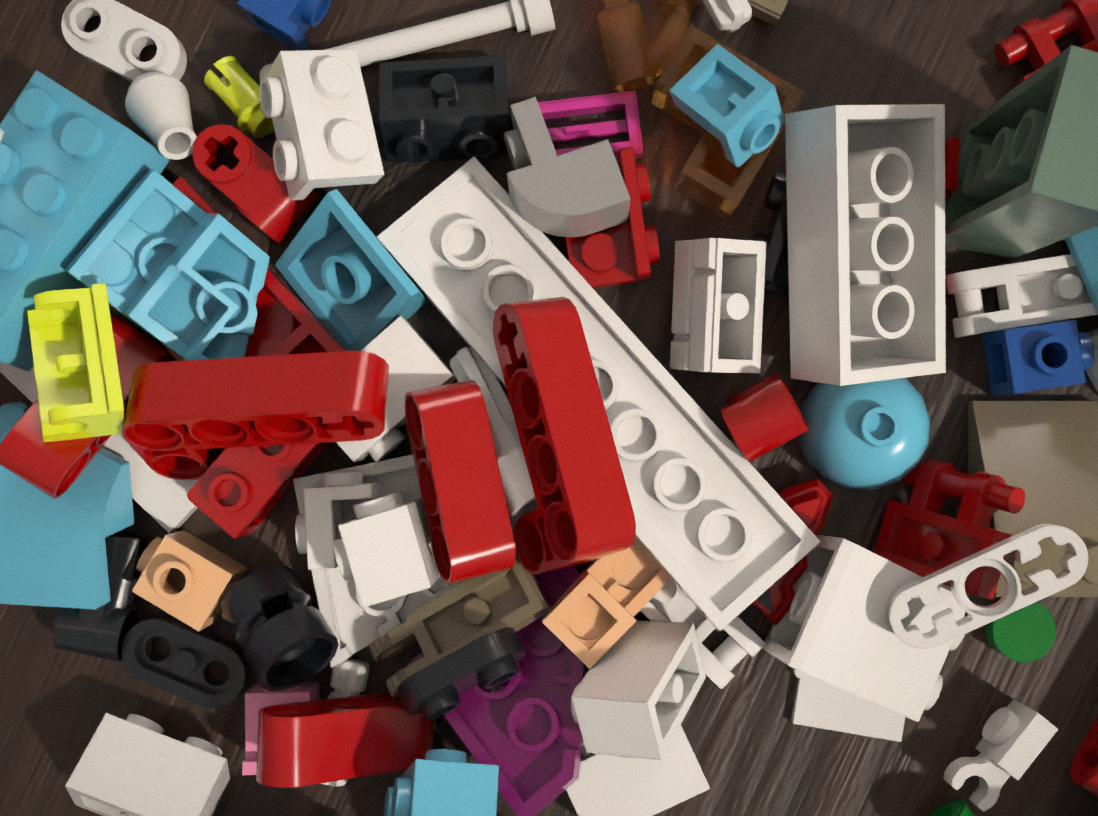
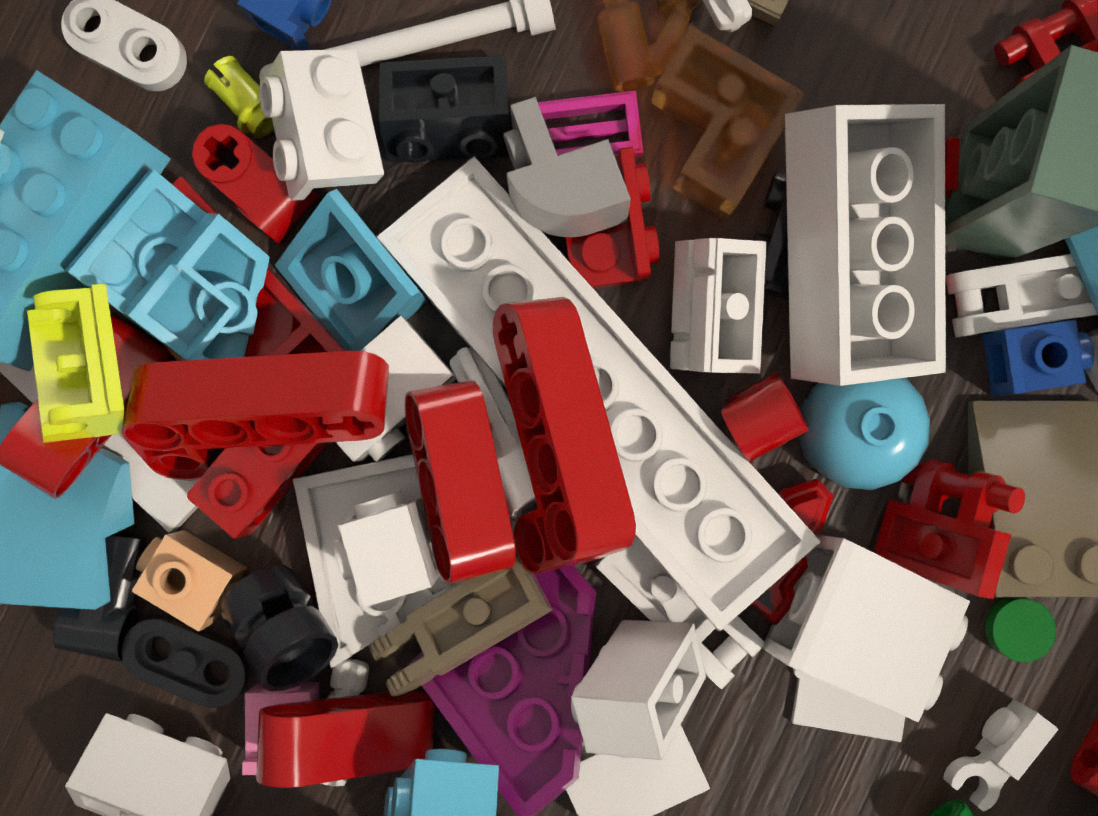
(163, 112): white cone -> none
(324, 512): white bracket -> none
(484, 661): black plate -> none
(604, 601): light nougat slope -> none
(730, 104): medium azure bracket -> none
(1025, 549): white beam -> none

